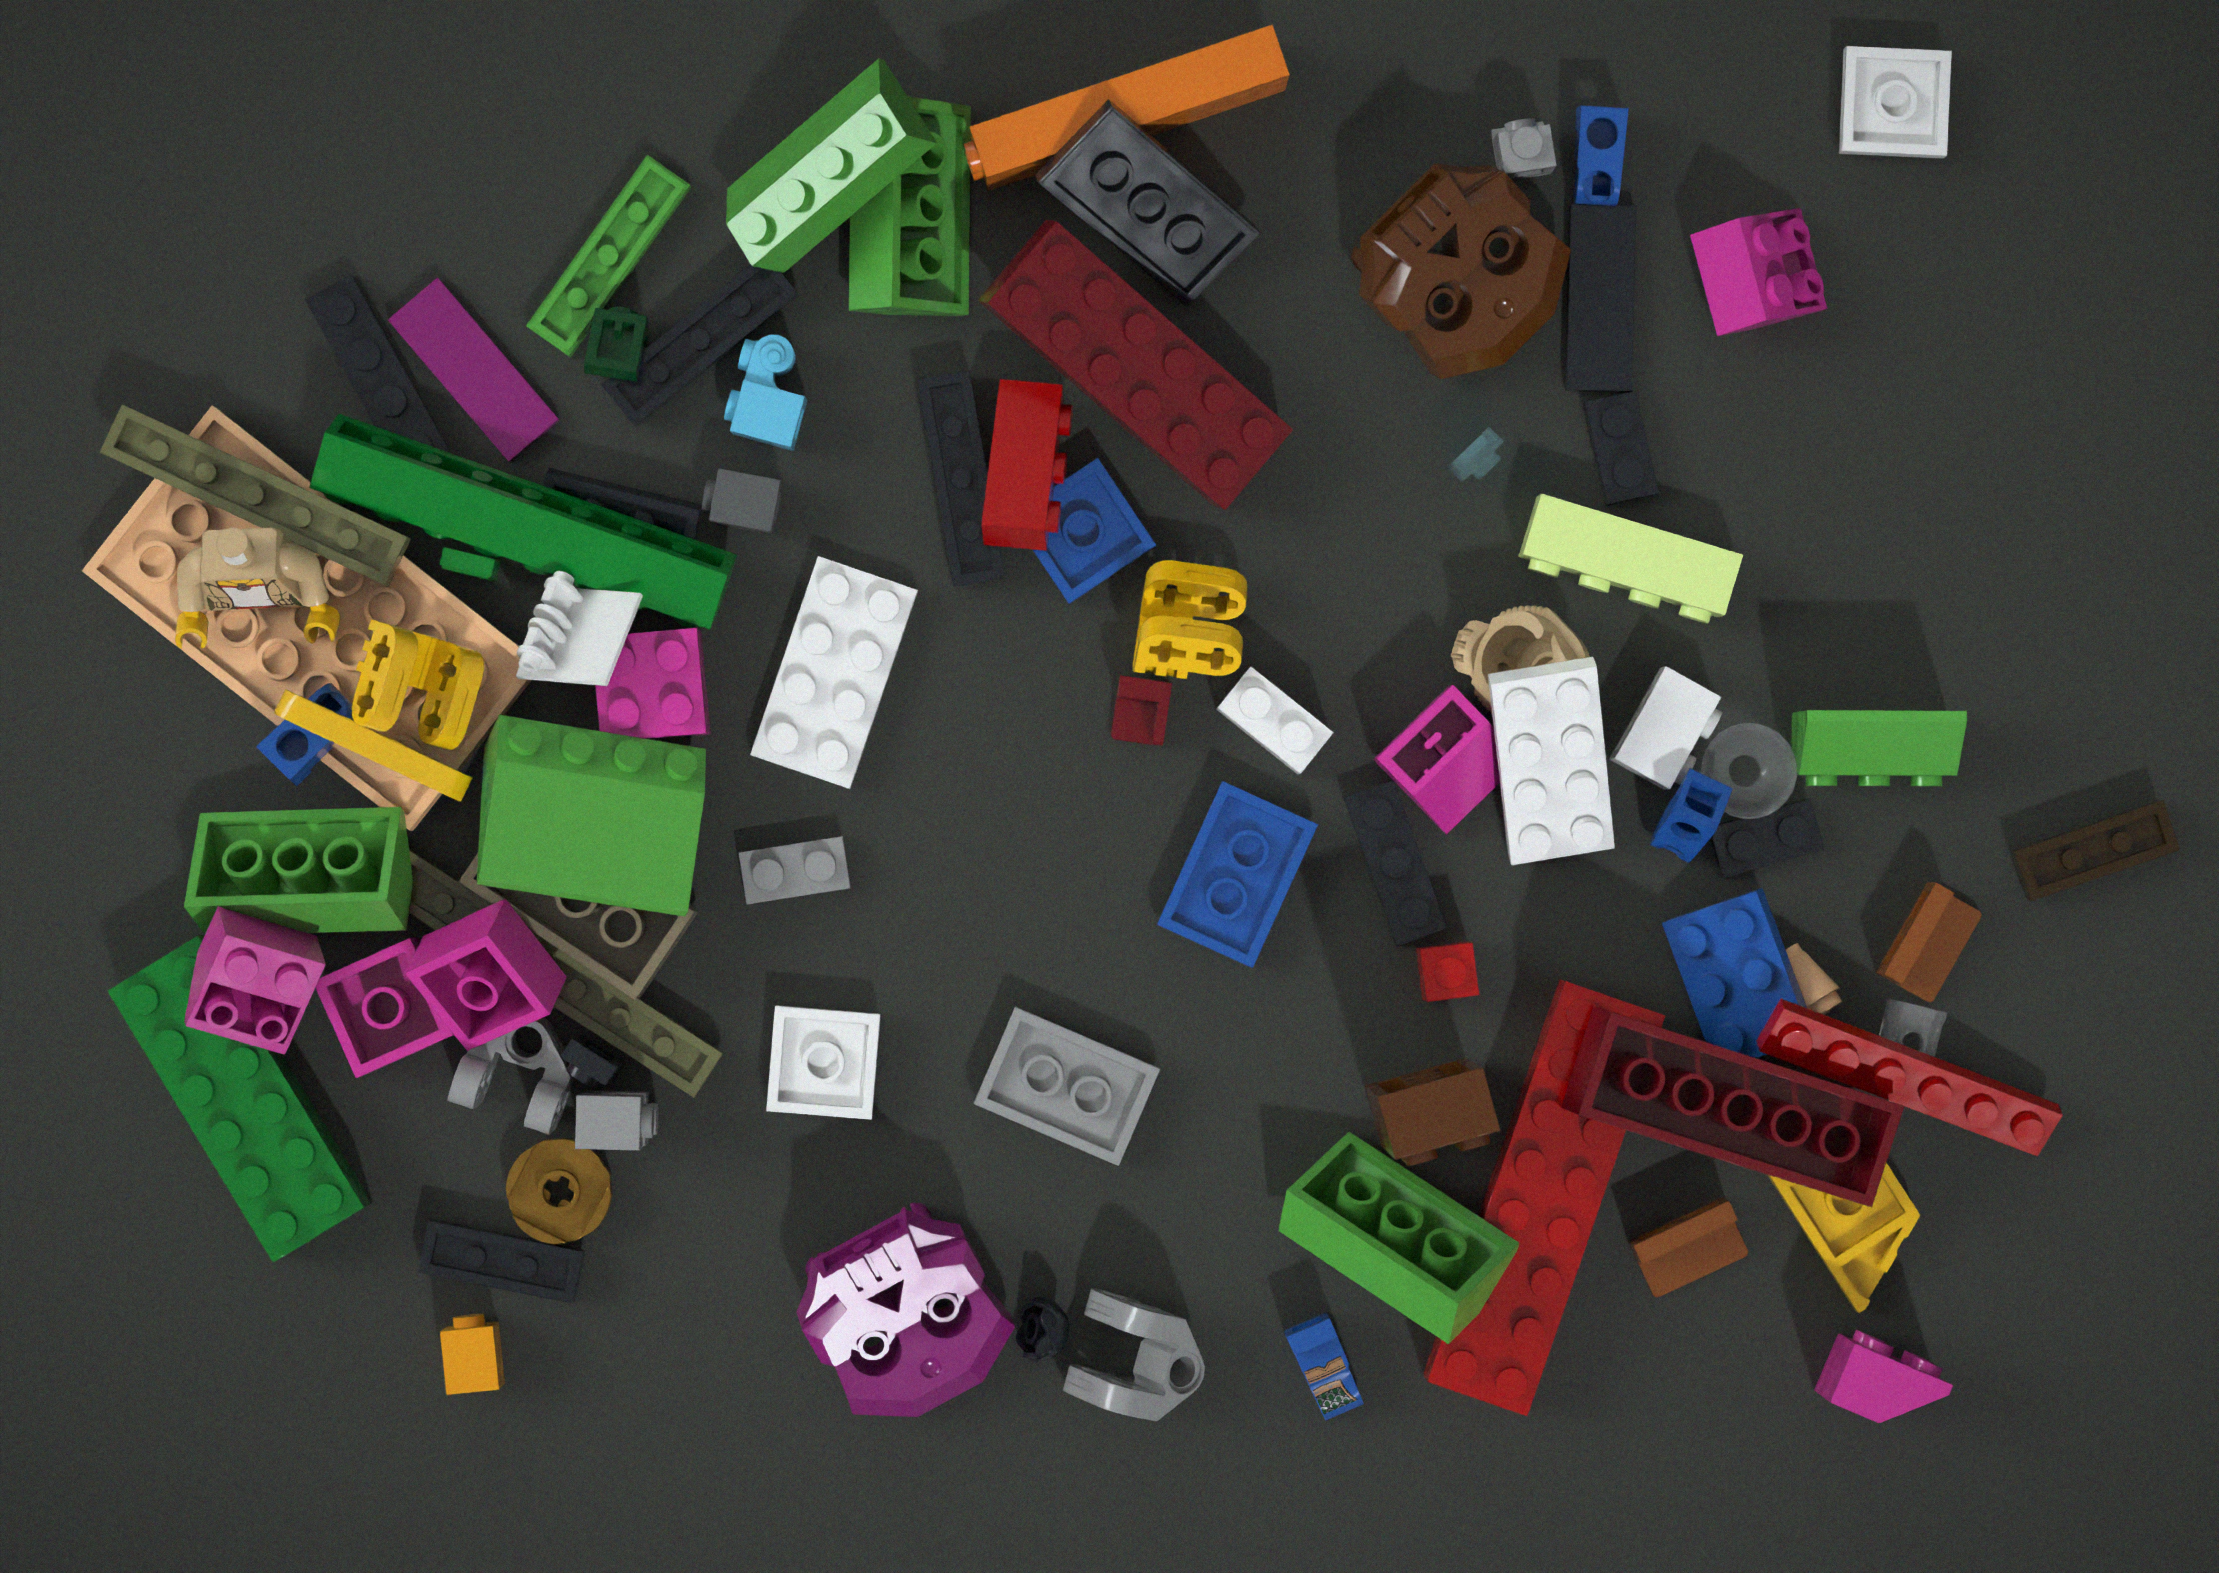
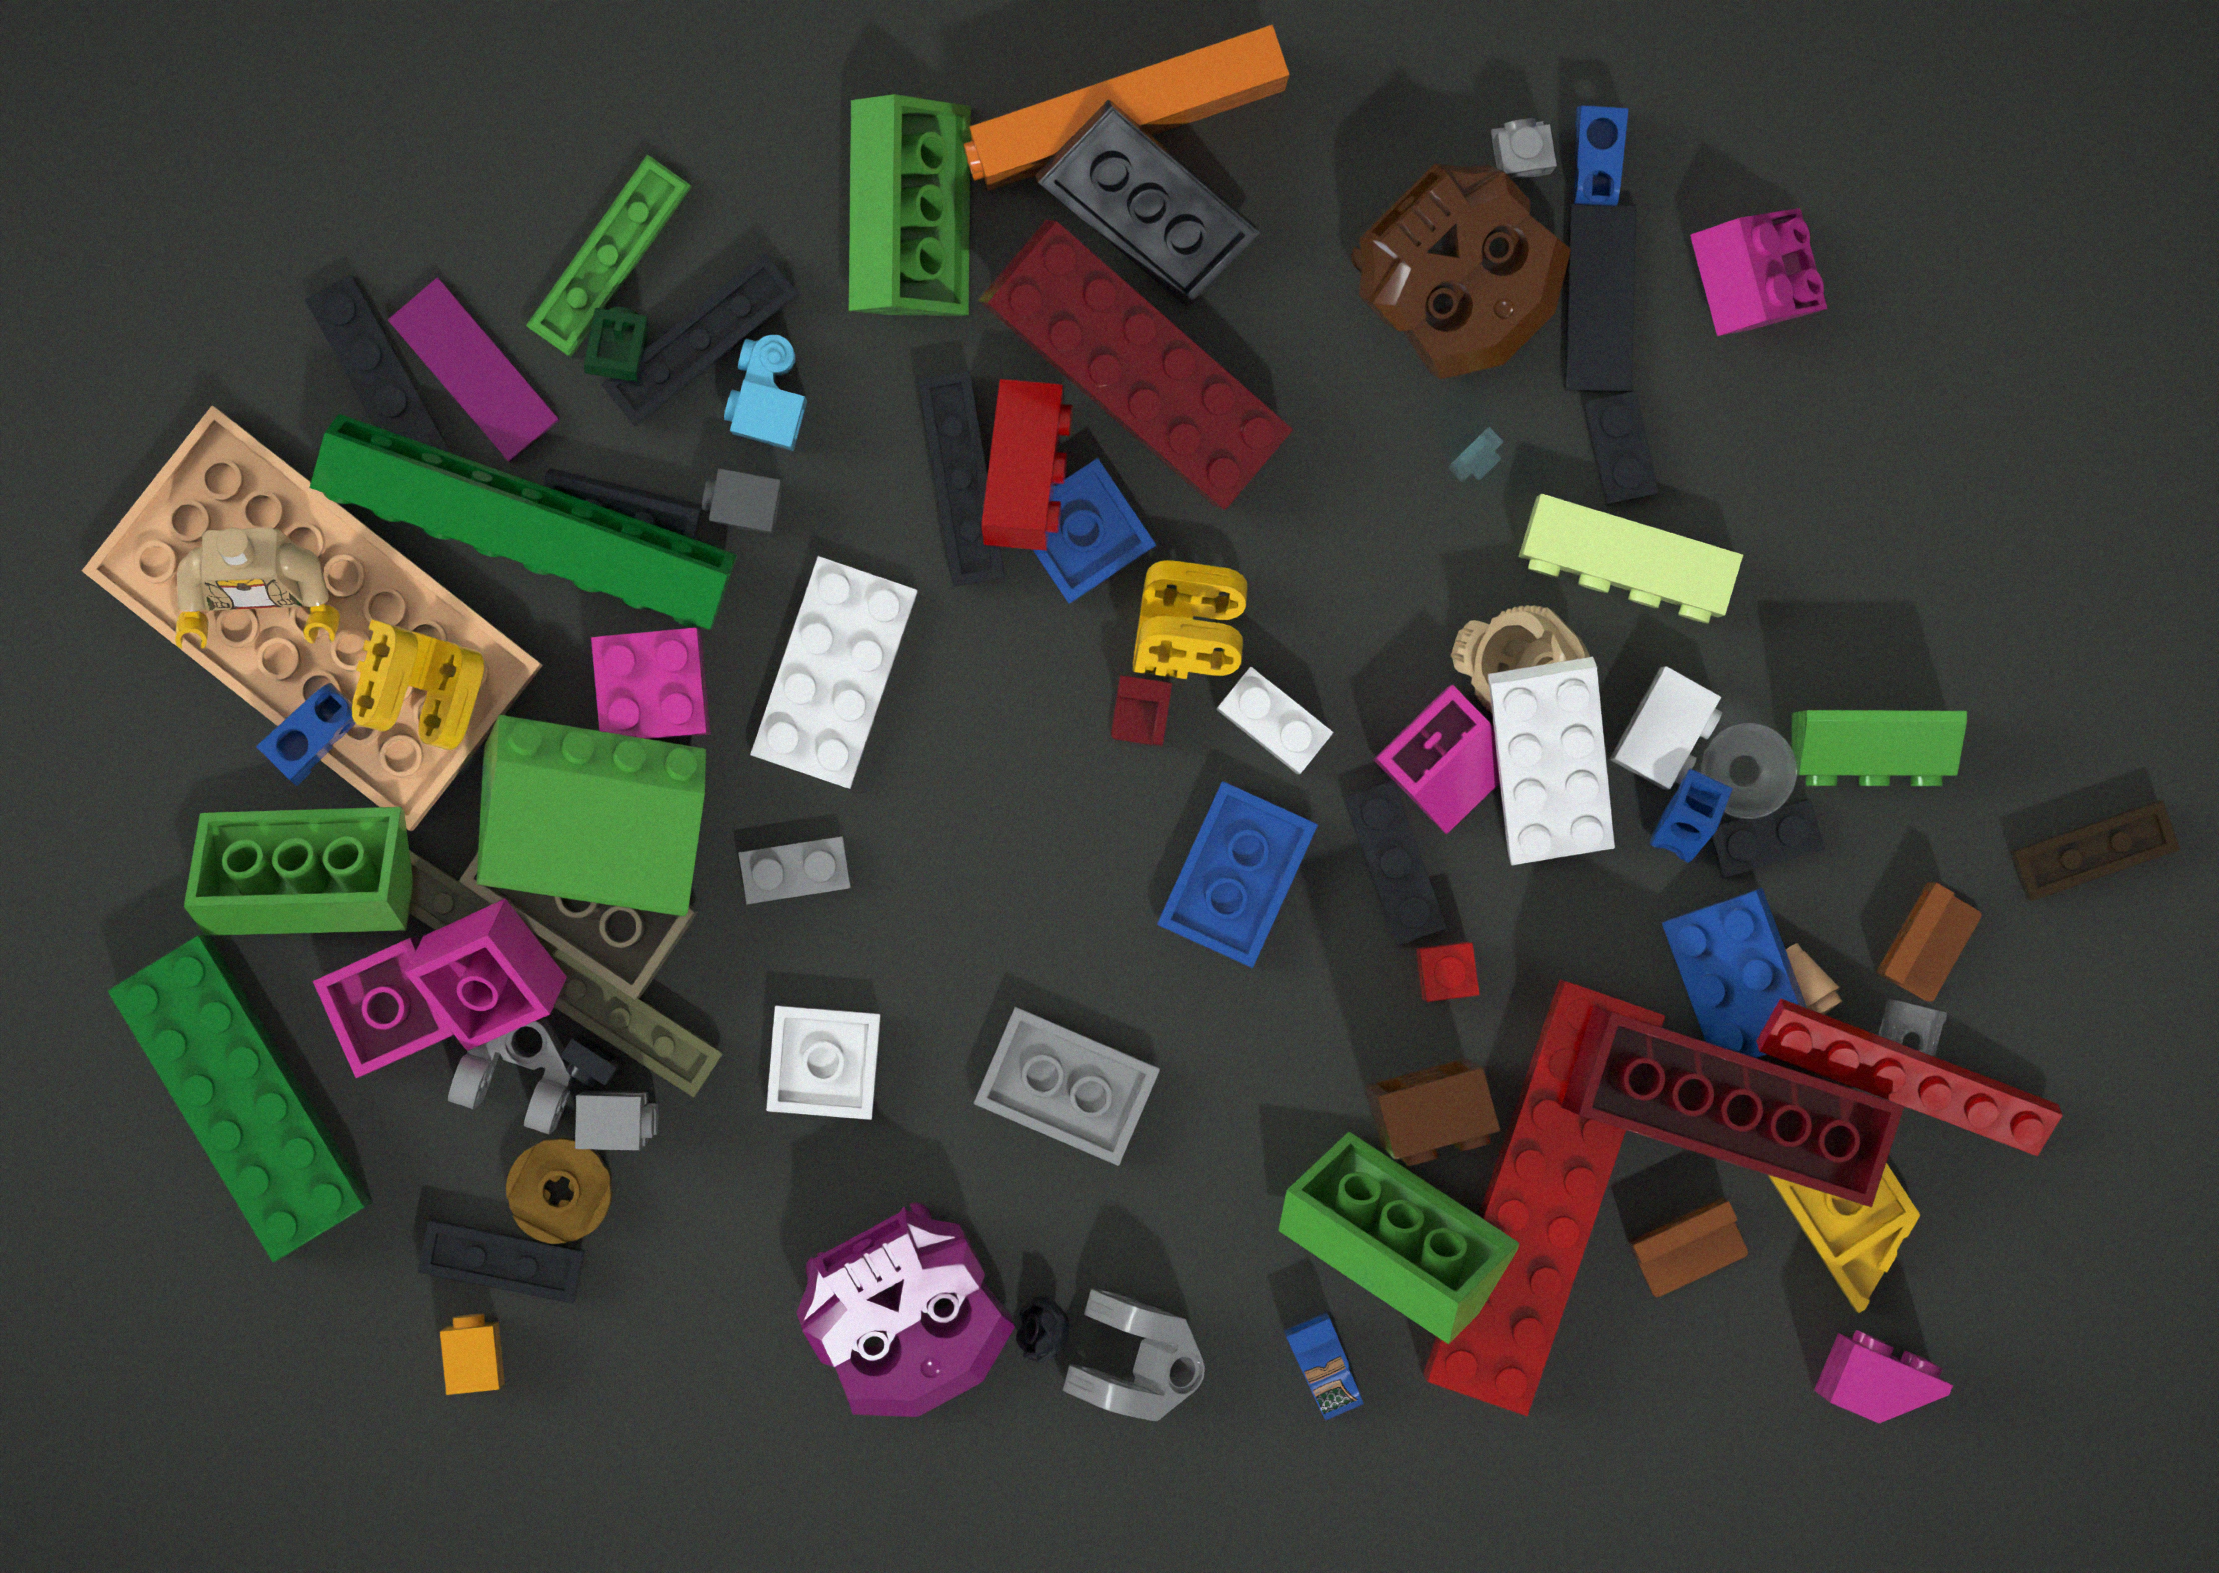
(253, 980): dark pink slope -> none
(255, 495): olive plate -> none
(372, 745): yellow beam -> none
(470, 564): green tile -> none
(576, 633): white hinge -> none
(826, 170): bright green slope -> none
(1895, 102): white plate -> none

